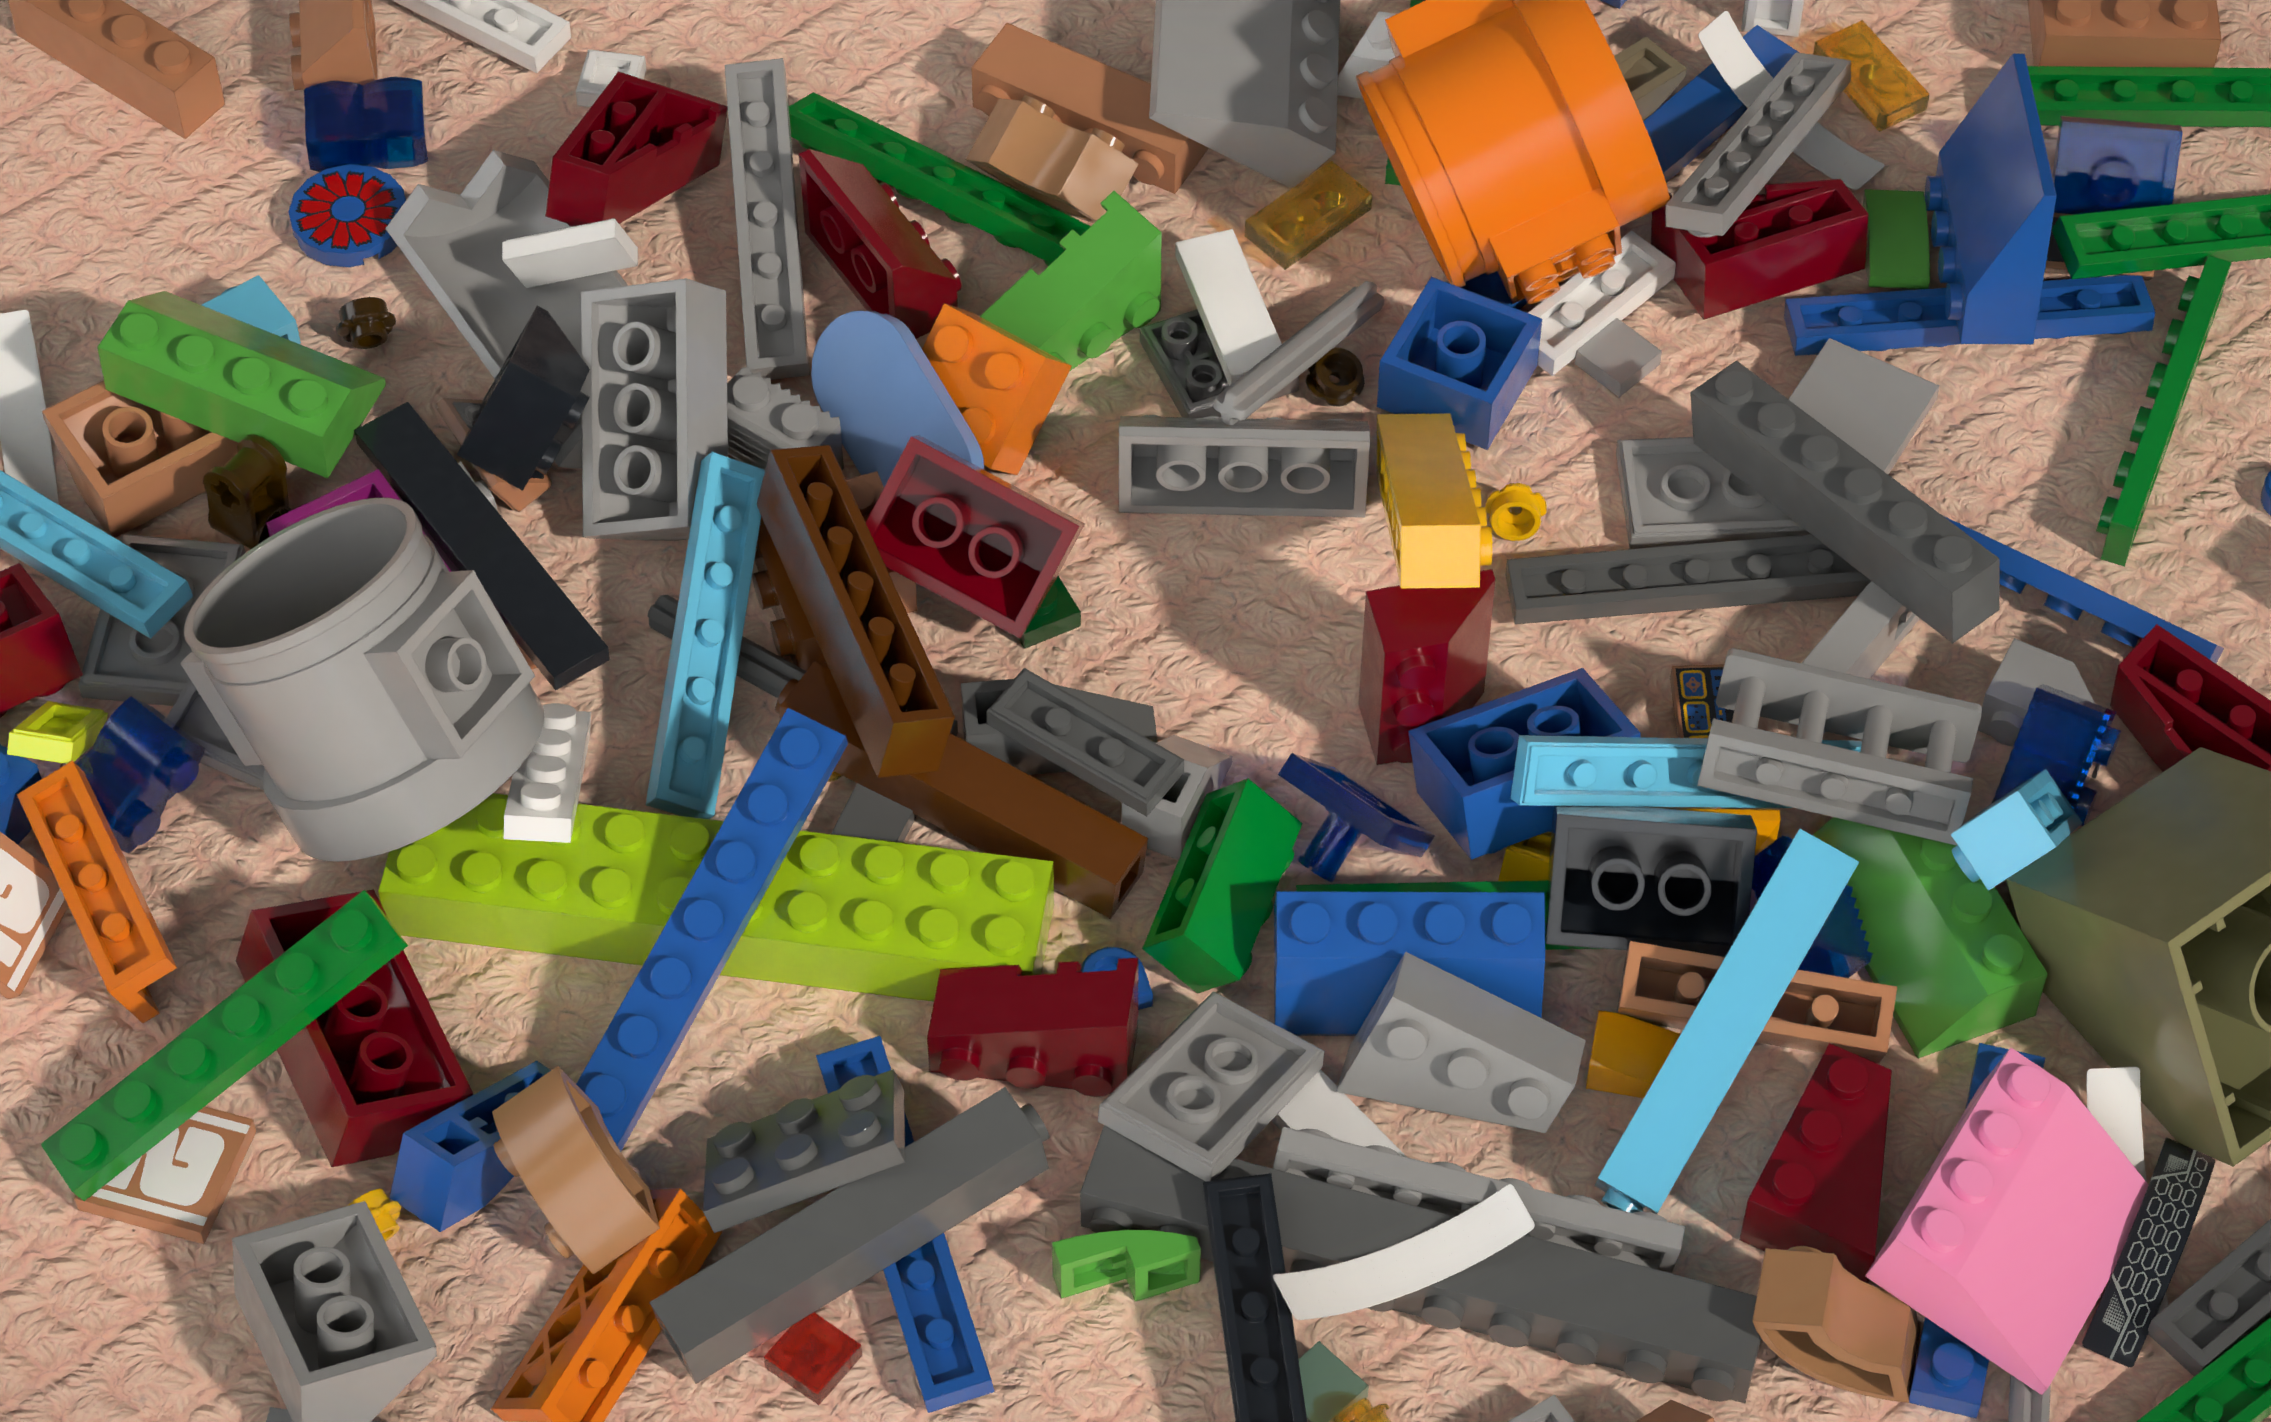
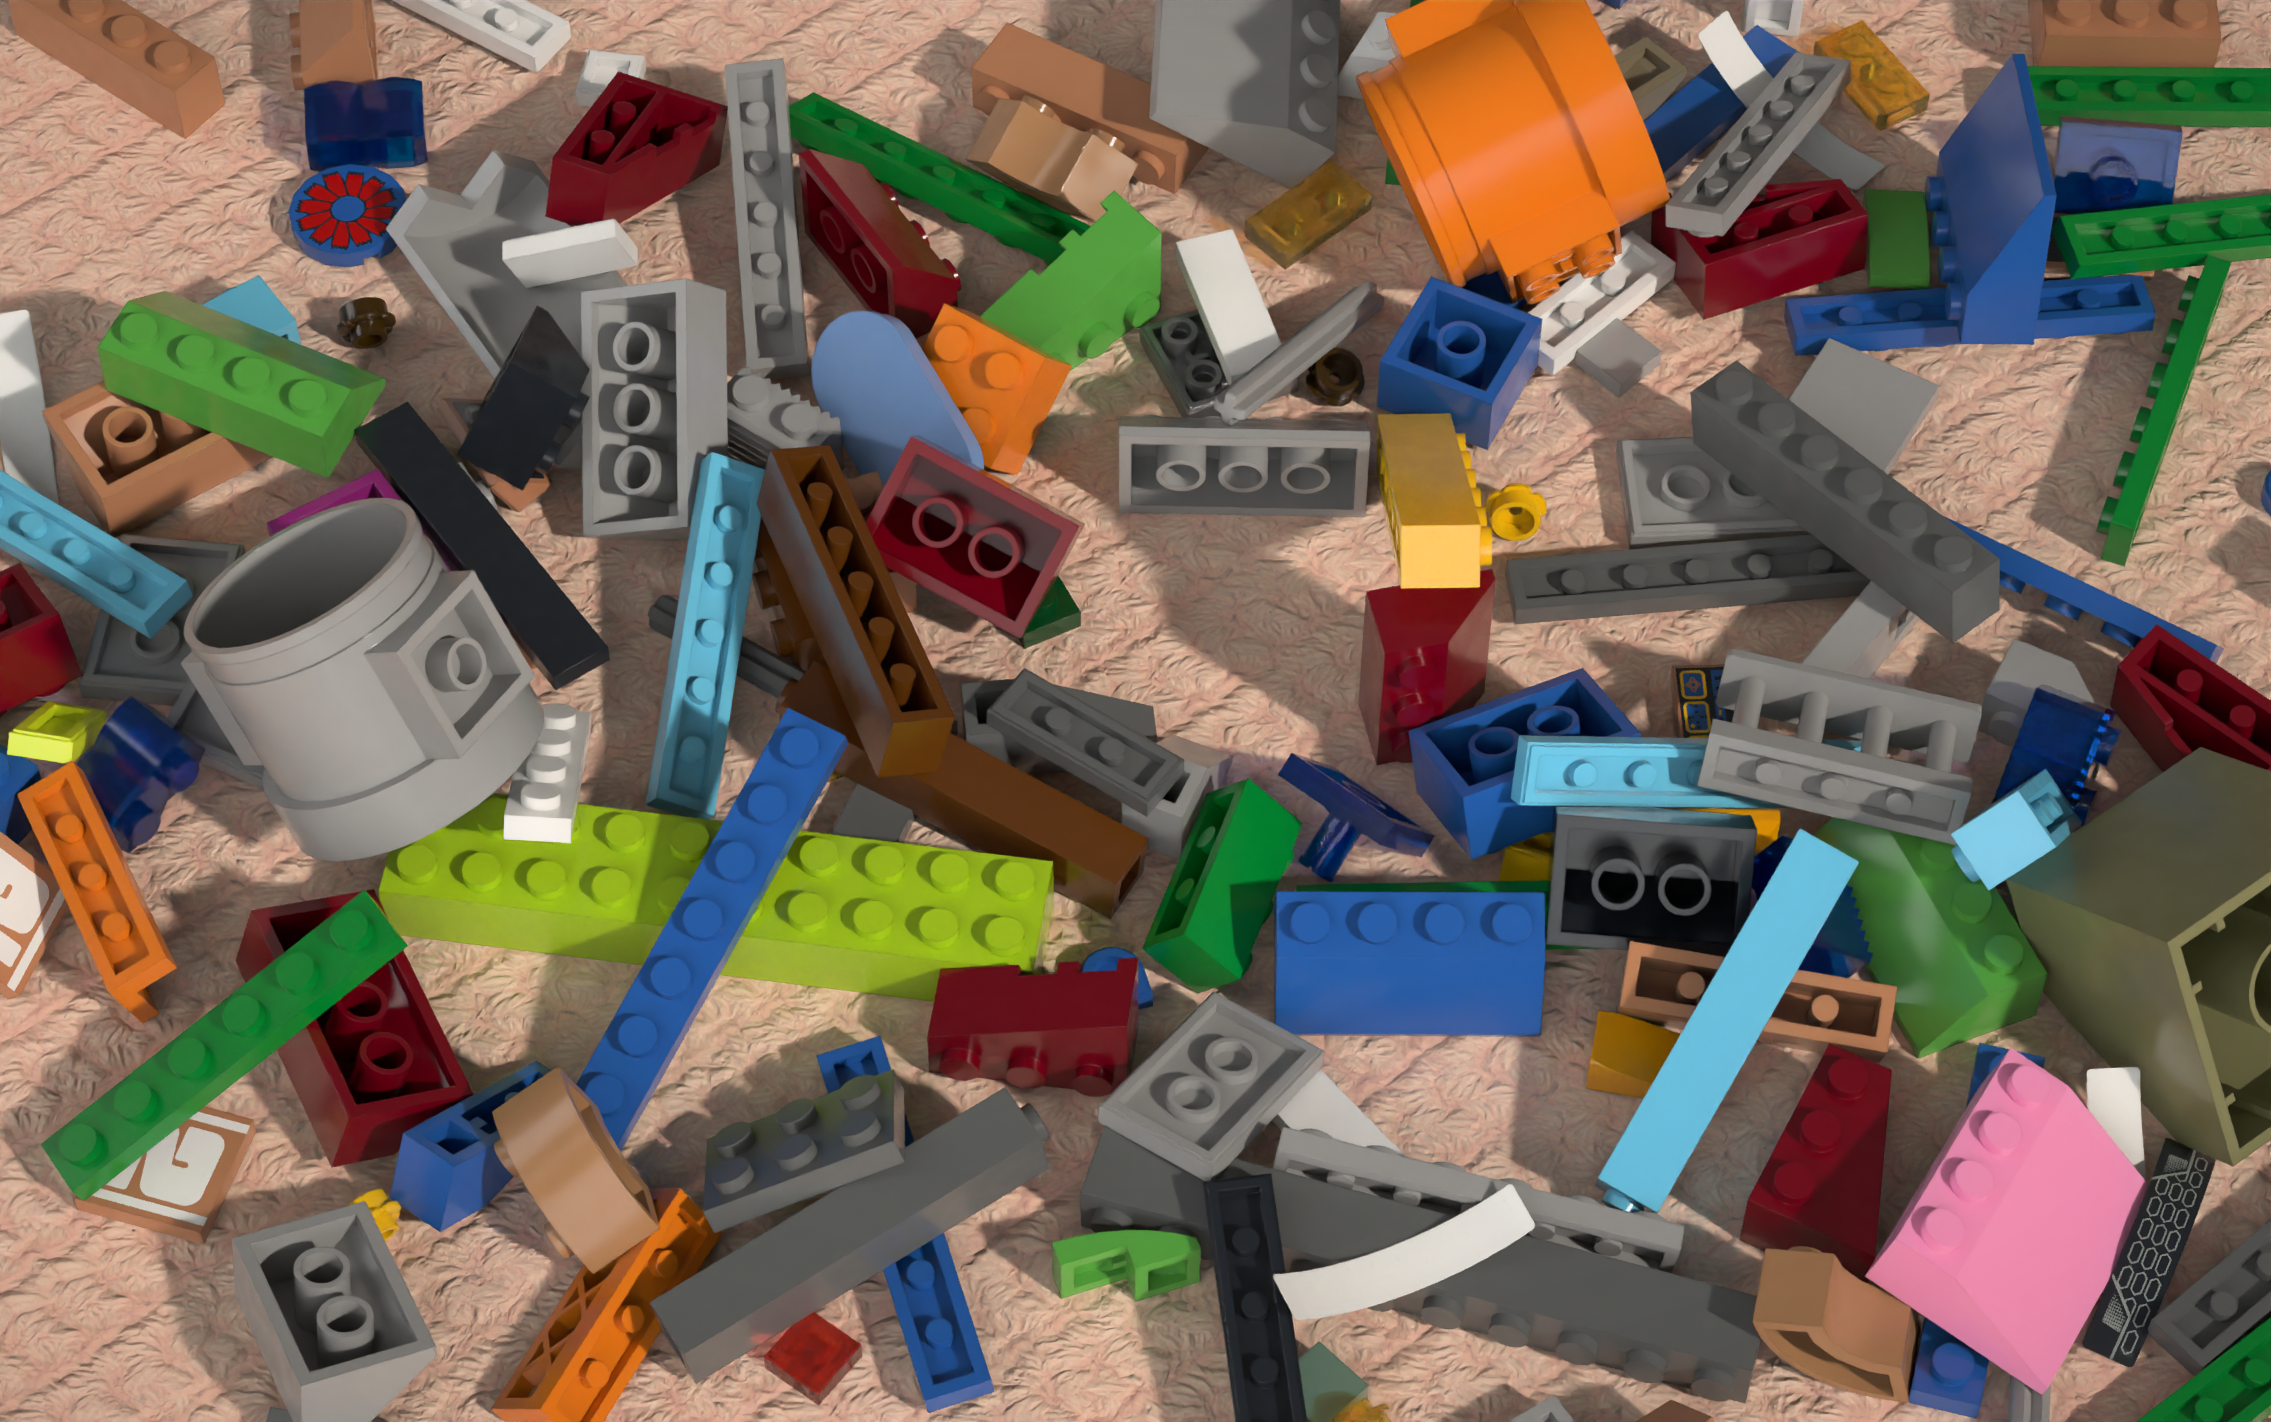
(248, 492): dark brown piece -> none
(1460, 1052): light grey wedge -> none

